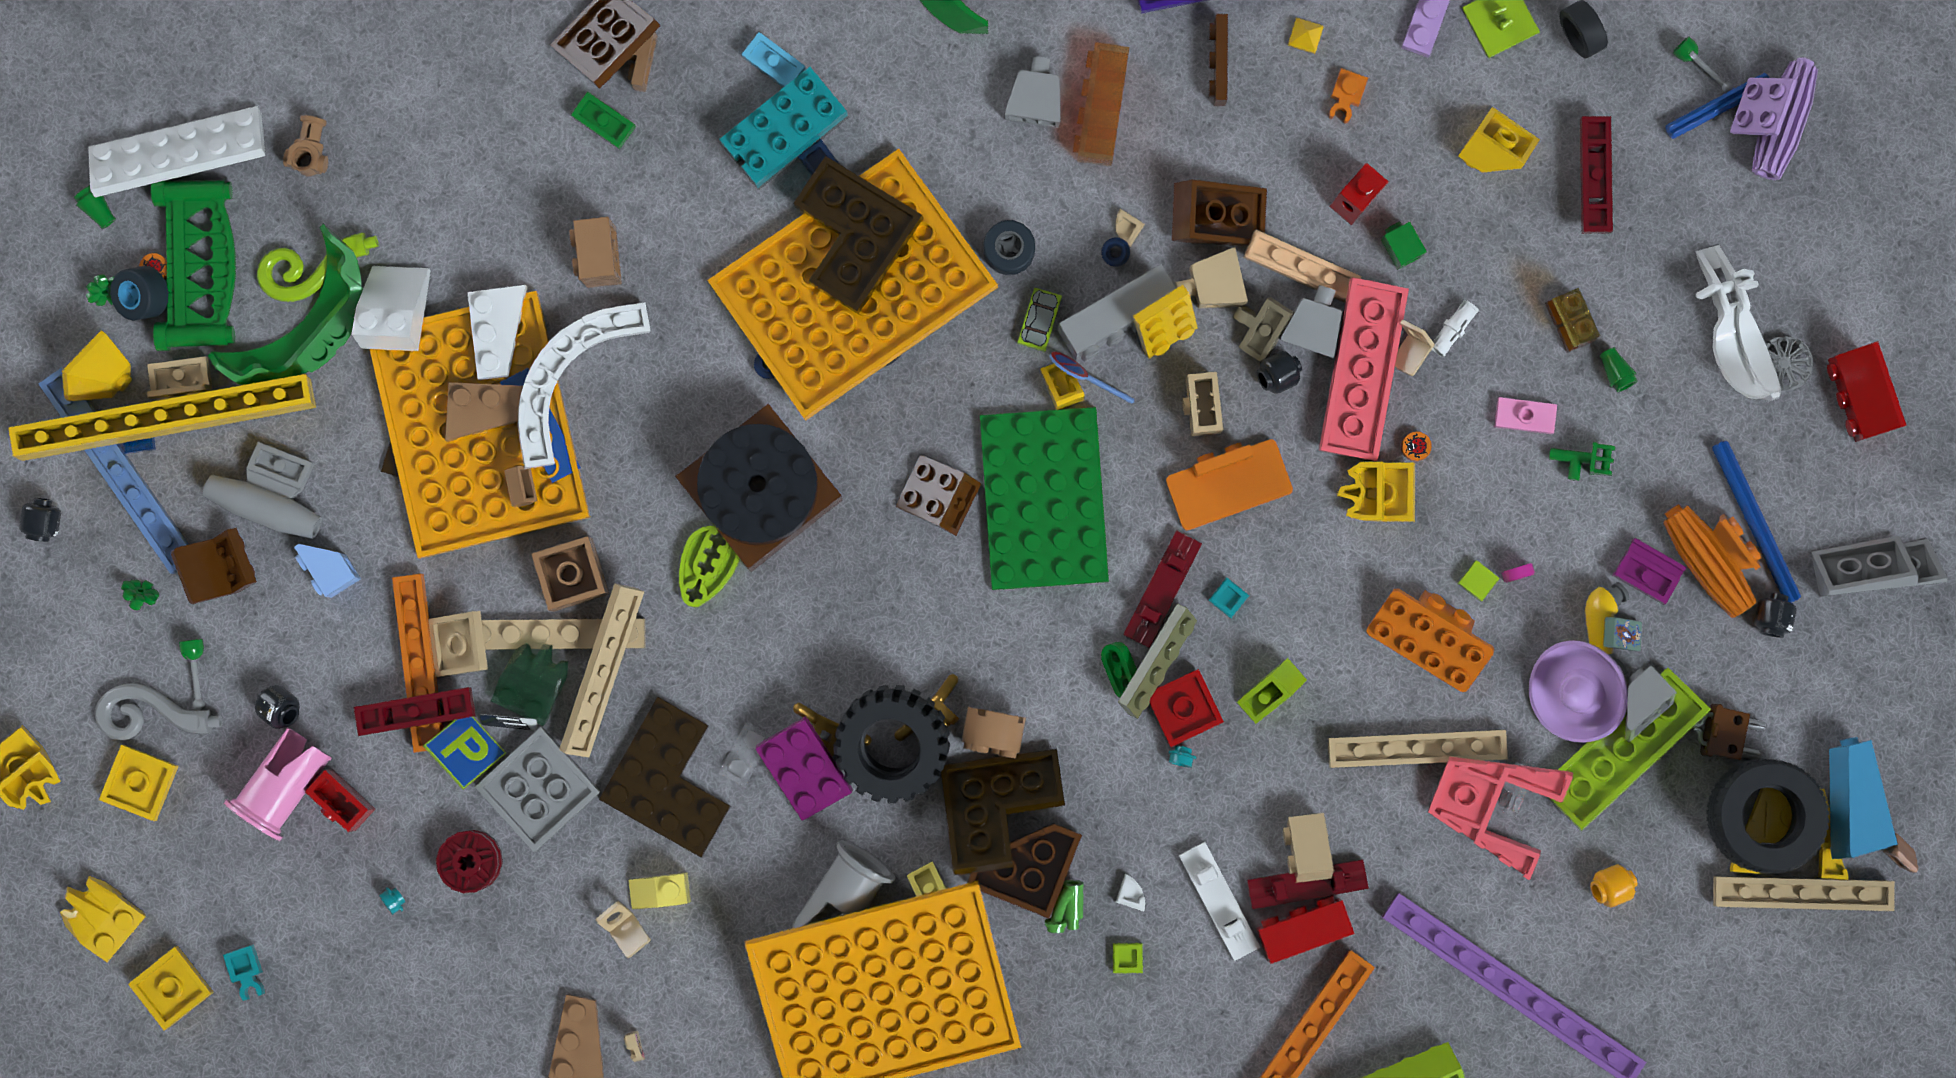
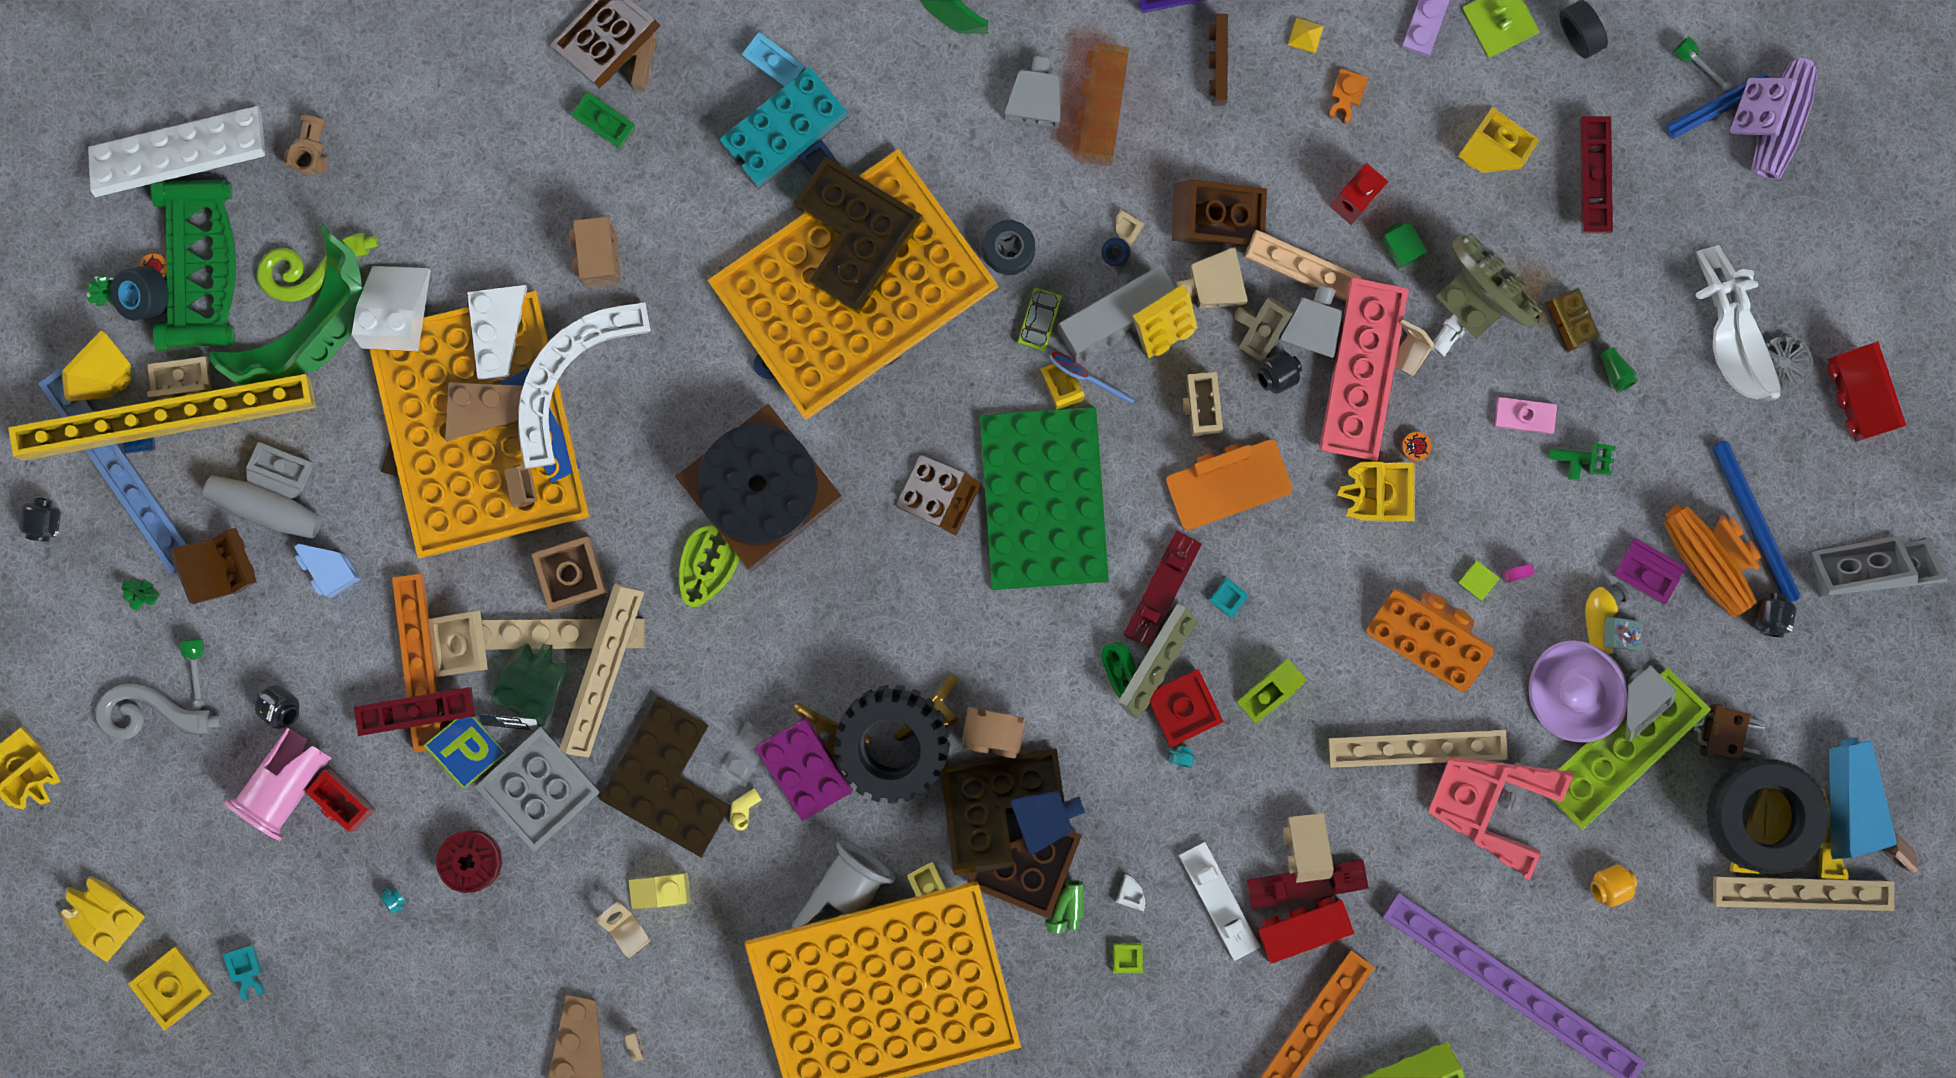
(95, 207): green cone -> none
(138, 783): yellow plate -> none
(740, 809): none -> light yellow arm
(1045, 818): none -> dark blue torso
(1482, 294): none -> olive bracket

